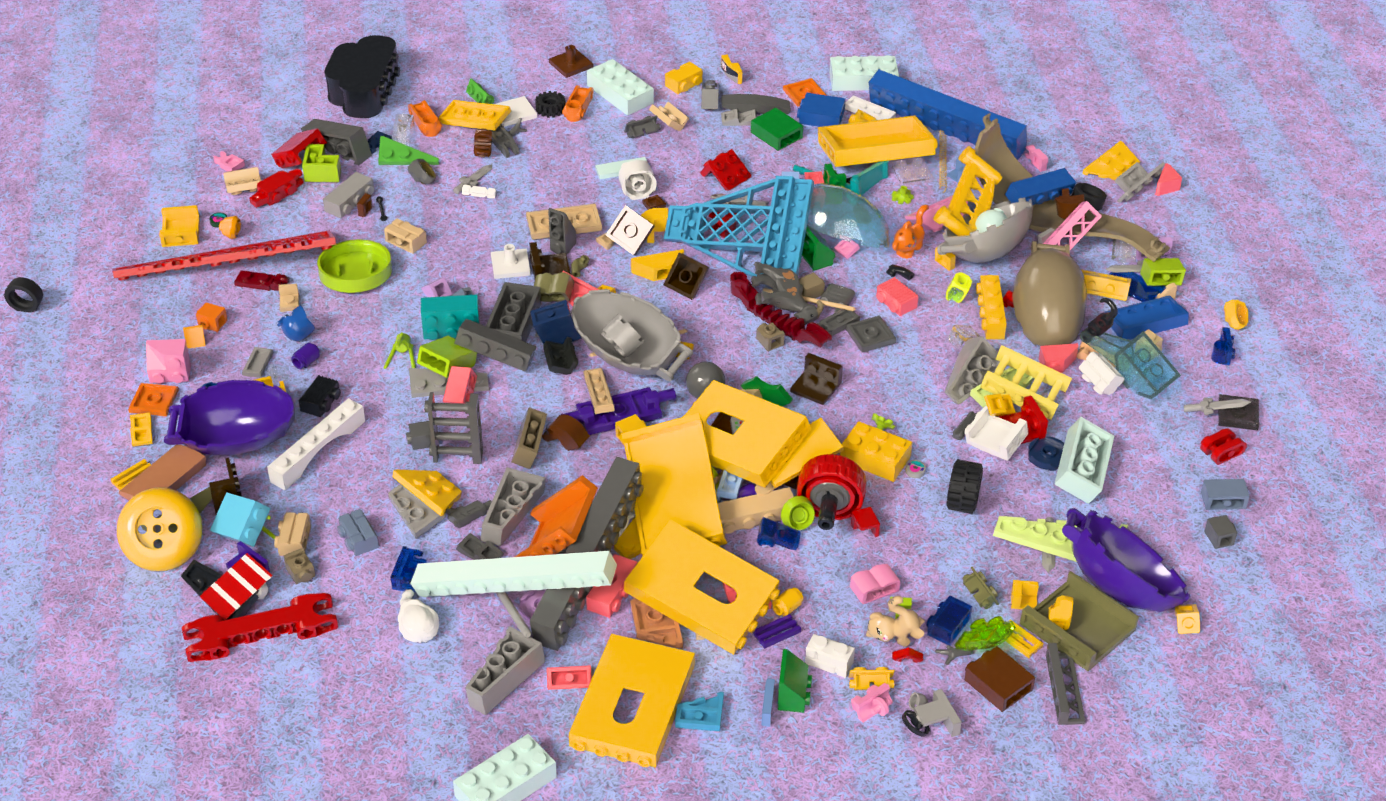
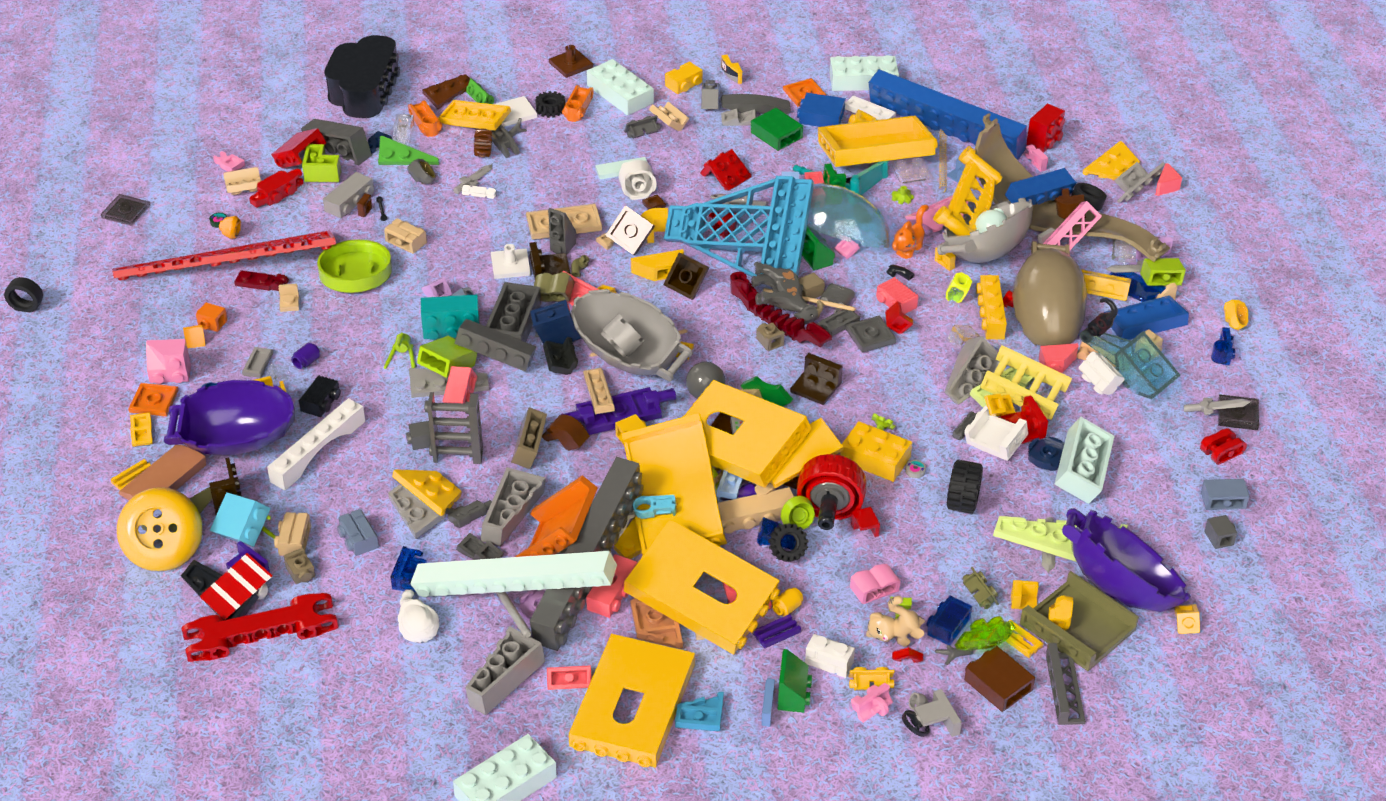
(125, 209): none -> clear smoke plate
(180, 226): yellow panel -> none
(297, 325): blue helmet -> none
(446, 91): none -> reddish brown wing
(659, 505): none -> medium azure piece
(800, 538): none -> black tyre
(896, 319): none -> red panel
(1046, 127): none -> red brick

